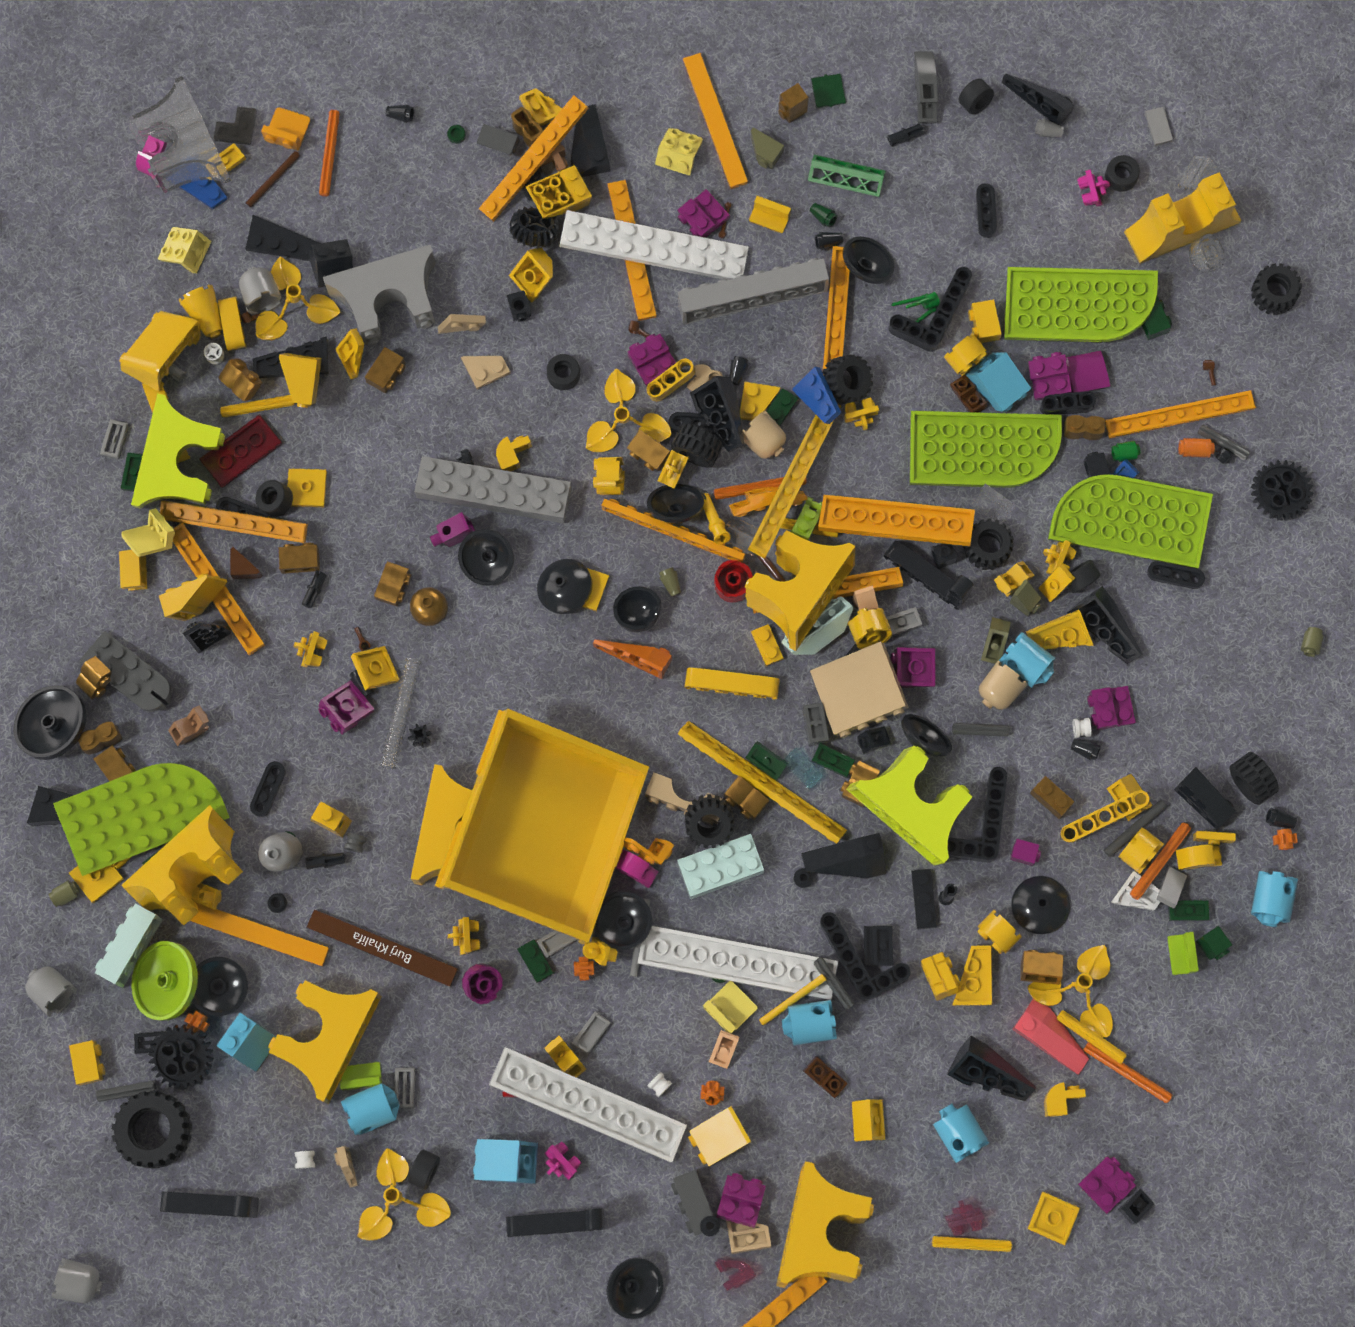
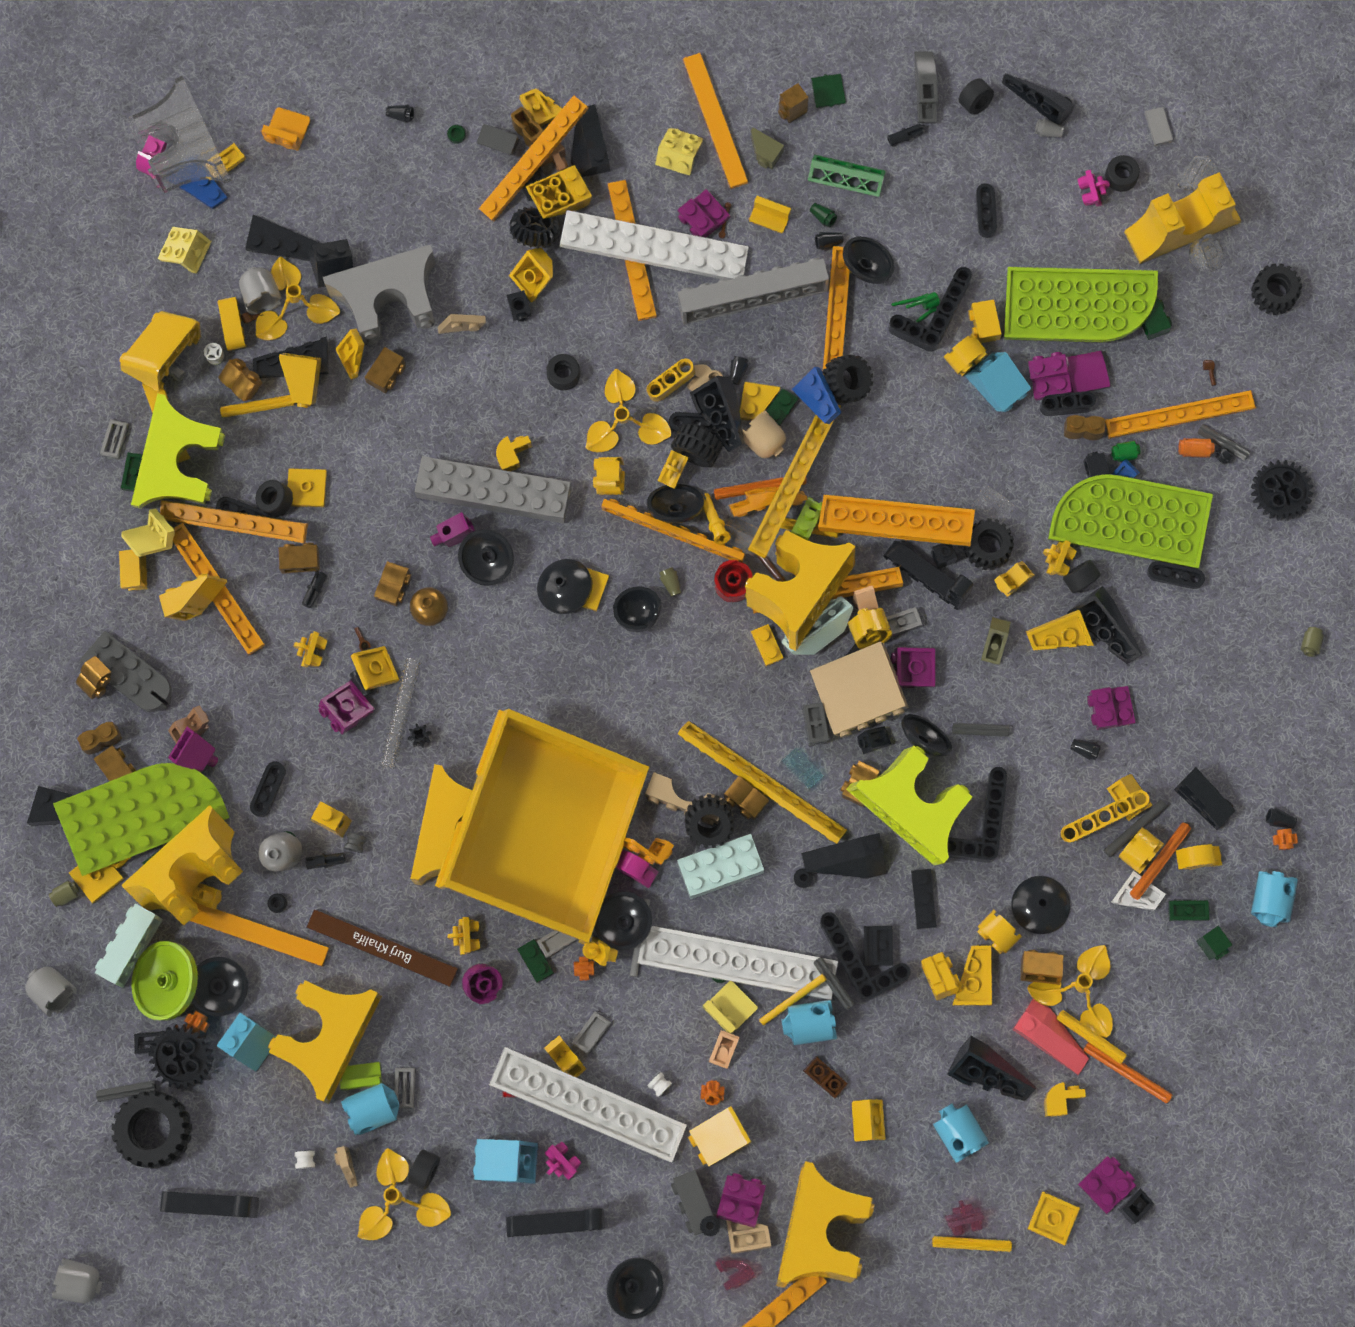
(49, 722): black dish -> none
(87, 1062): yellow brick -> none
(193, 751): none -> magenta torso
(203, 307): yellow cone -> none
(204, 634): black wedge -> none
(240, 131): clear smoke plate -> none
(241, 451): dark red tile -> none
(241, 568): reddish brown slope -> none
(272, 179): reddish brown bar -> none
(329, 153): orange axle -> none
(466, 457): black tile -> none
(485, 369): tan wing -> none
(634, 328): reddish brown hand -> none
(643, 657): orange wedge -> none
(649, 450): pearl gold brick -> none
(651, 357): magenta plate -> none
(732, 682): yellow beam -> none
(766, 760): dark green plate -> none
(833, 760): dark green plate -> none
(852, 414): yellow hips -> none
(947, 896): black pin -> none
(968, 395): reddish brown slope -> none
(981, 448): lime plate -> none
(1000, 687): tan cylinder -> none
(1025, 852): magenta brick -> none
(1026, 599): olive slope -> none
(1029, 660): medium azure cylinder -> none
(1052, 797): pearl gold brick -> none
(1056, 583): yellow plate -> none
(1081, 727): white wheel -> none
(1171, 887): light grey tile -> none
(1183, 953): lime panel -> none
(1214, 838): yellow plate -> none
(1254, 778): black tyre -> none

